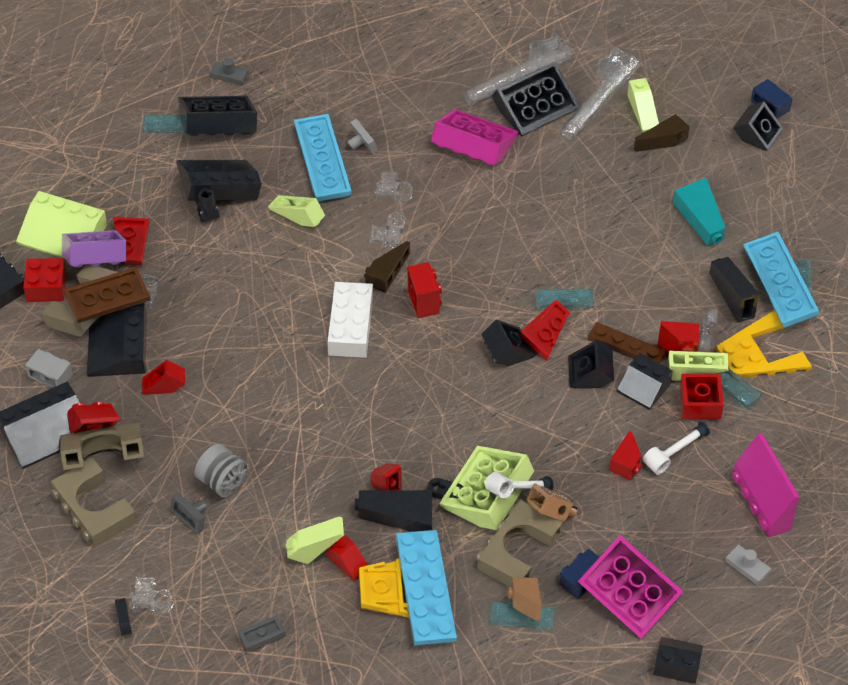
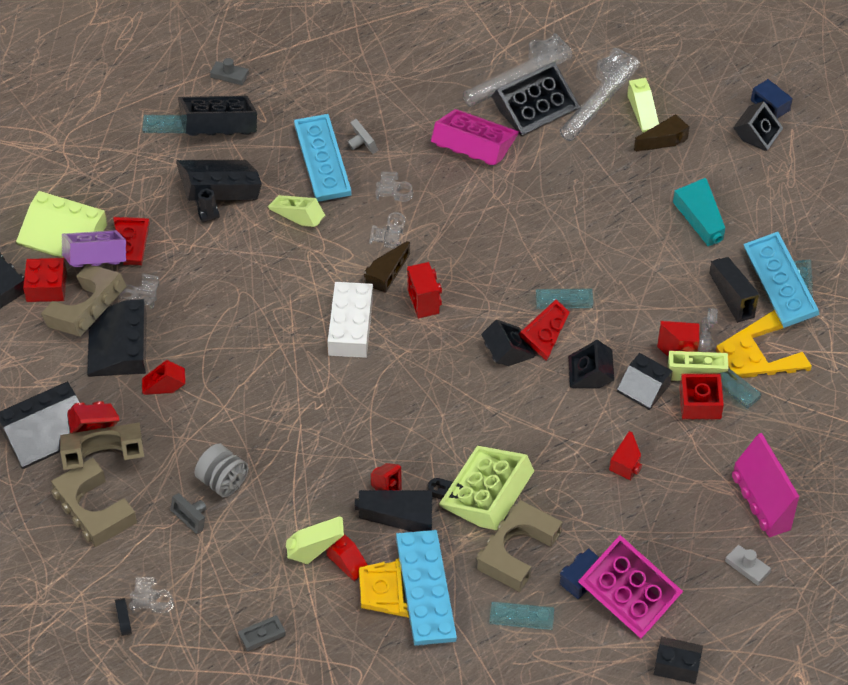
(48, 369): light grey brick -> none
(107, 295): reddish brown plate -> none
(504, 486): white piece -> none
(526, 596): medium nougat slope -> none
(551, 503): medium nougat torso -> none
(625, 343): reddish brown plate -> none
(659, 460): white piece -> none

